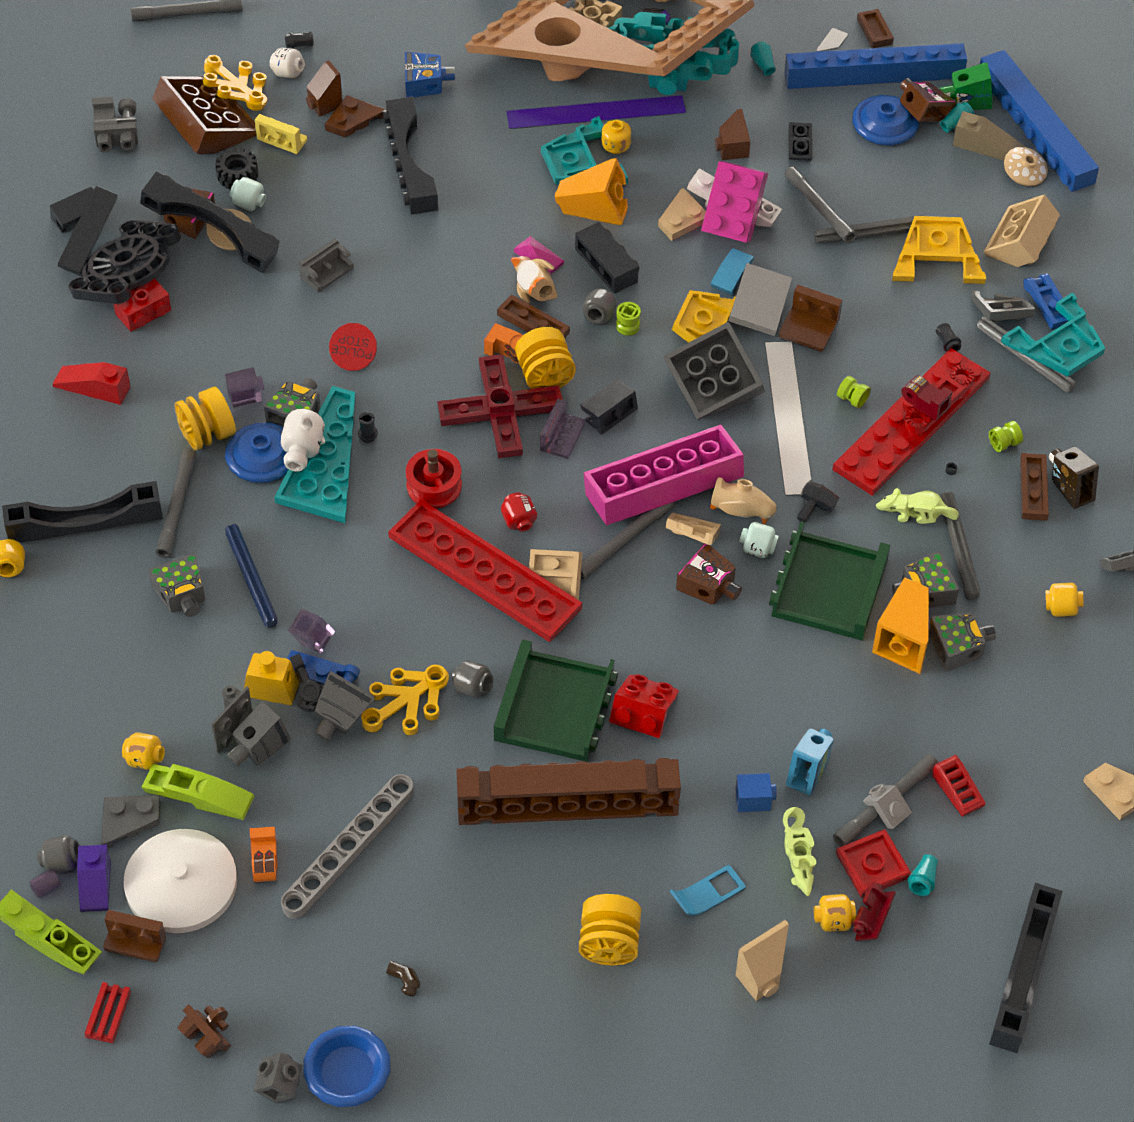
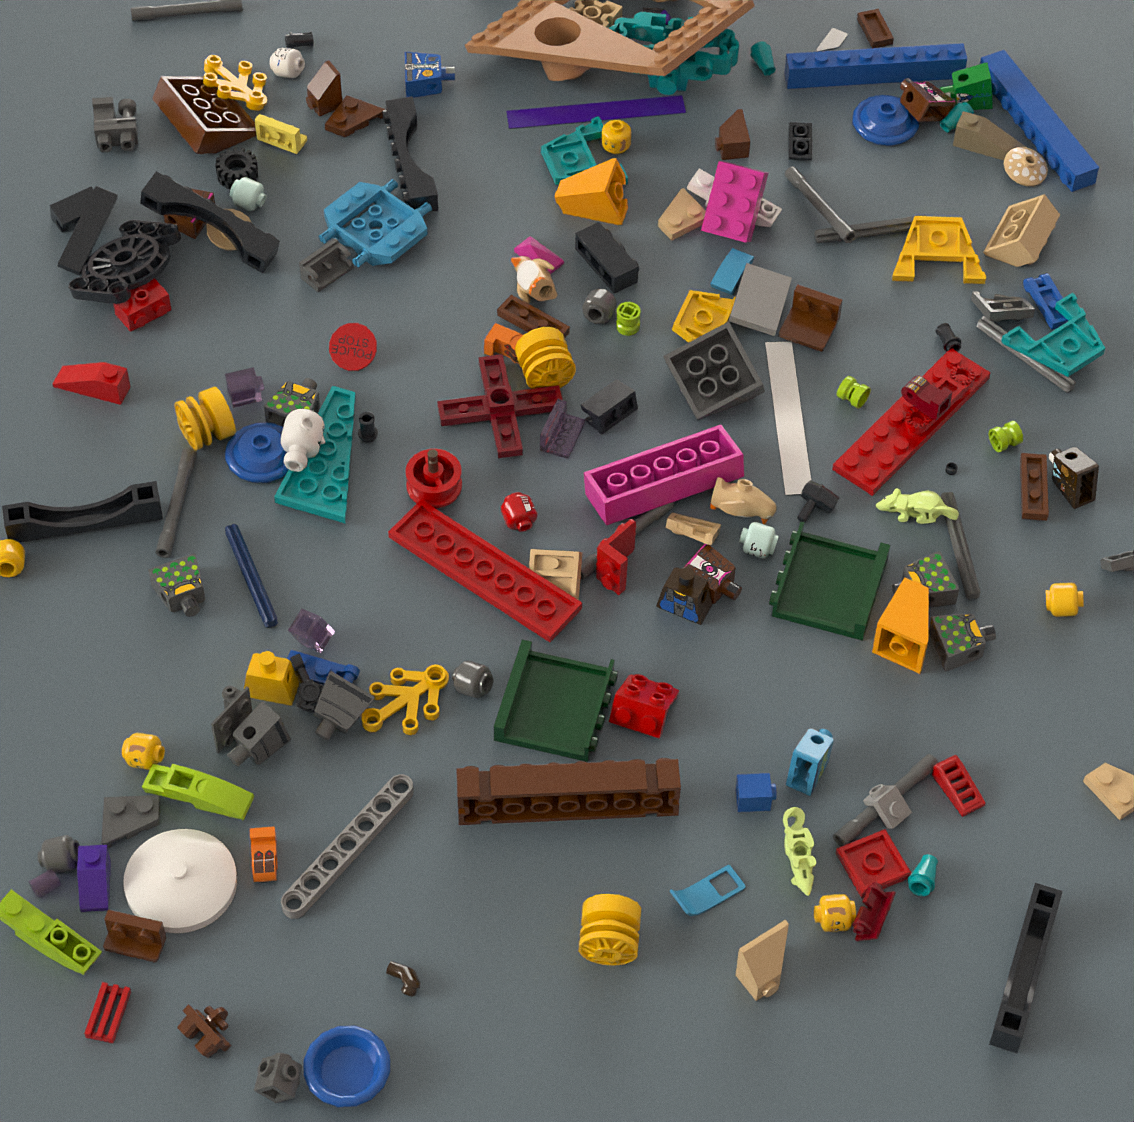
(399, 223): none -> dark azure piece
(613, 555): none -> red bracket
(686, 595): none -> dark brown torso

